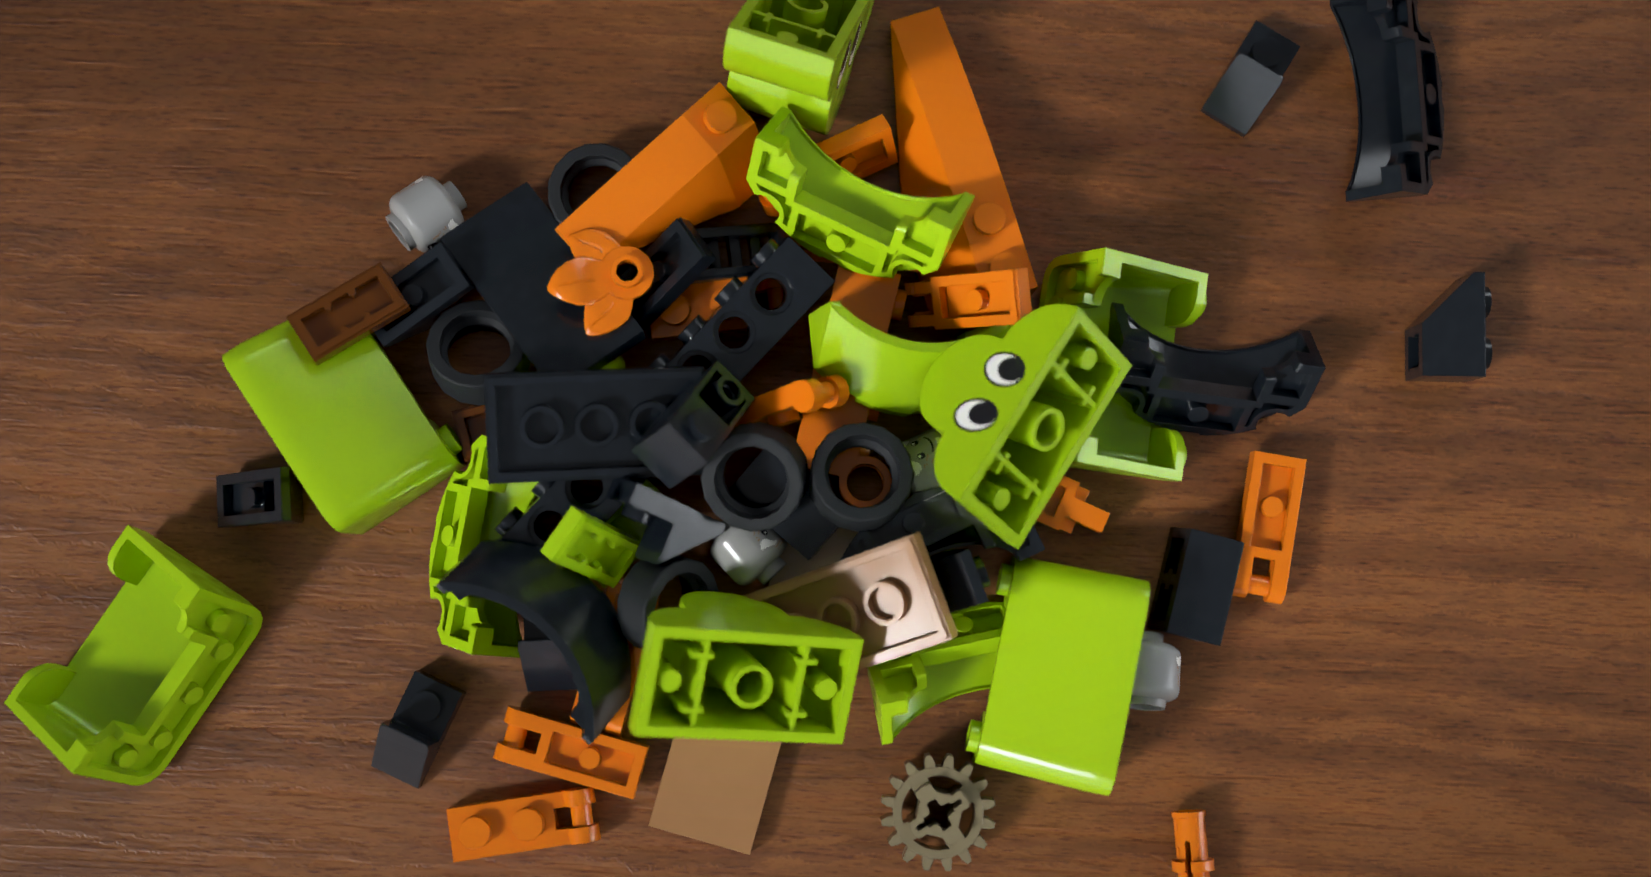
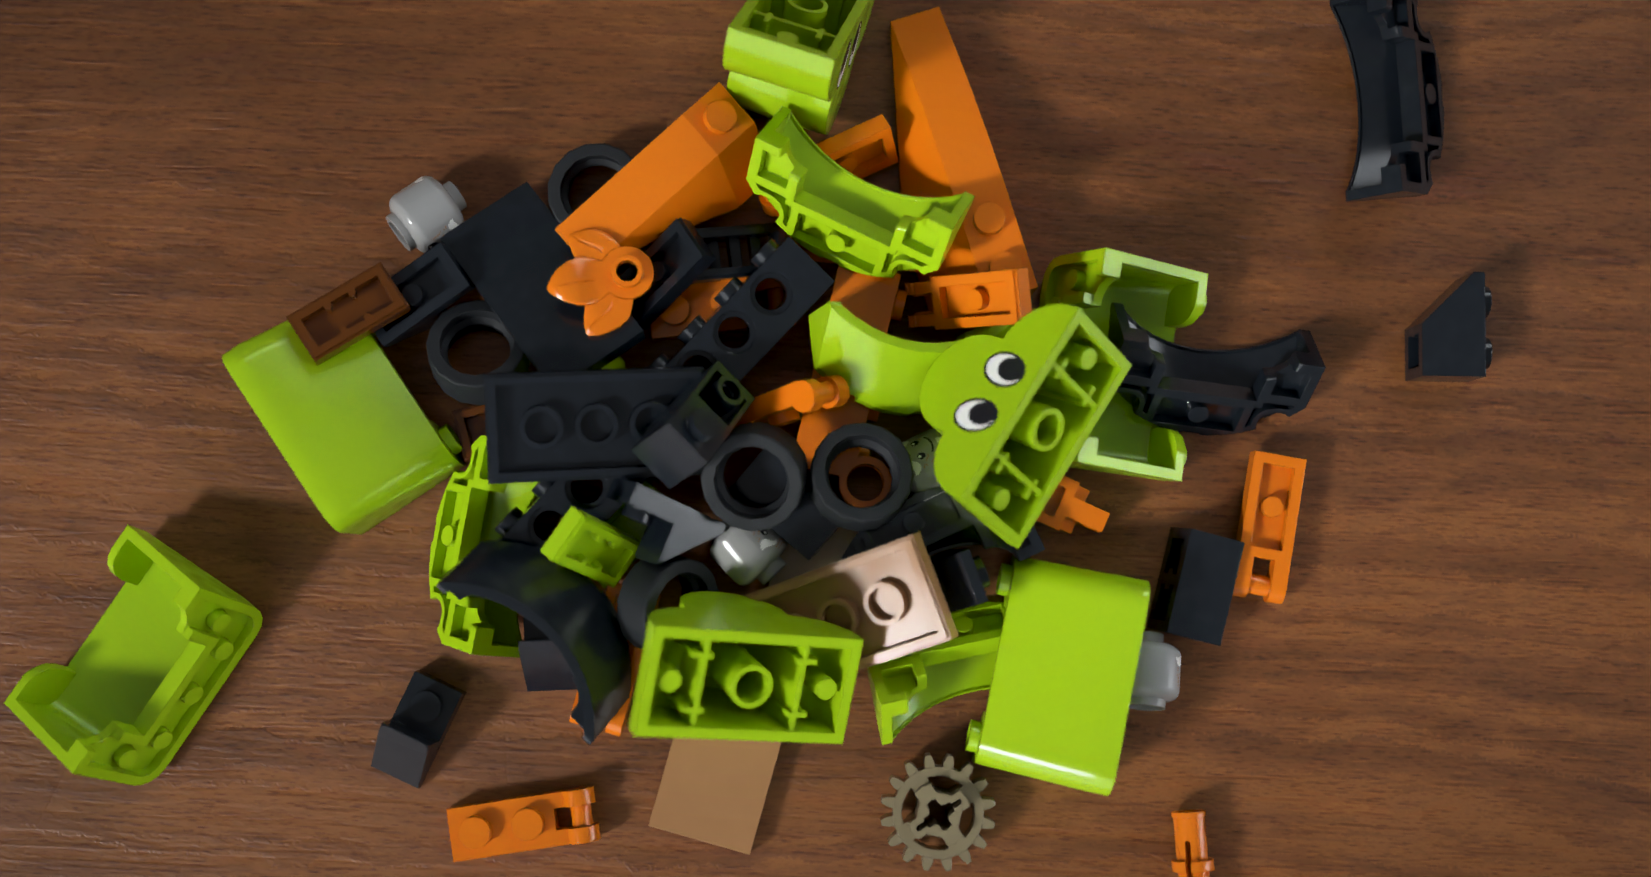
(259, 498): black slope -> none
(606, 764): orange plate -> none
(1250, 79): black slope -> none

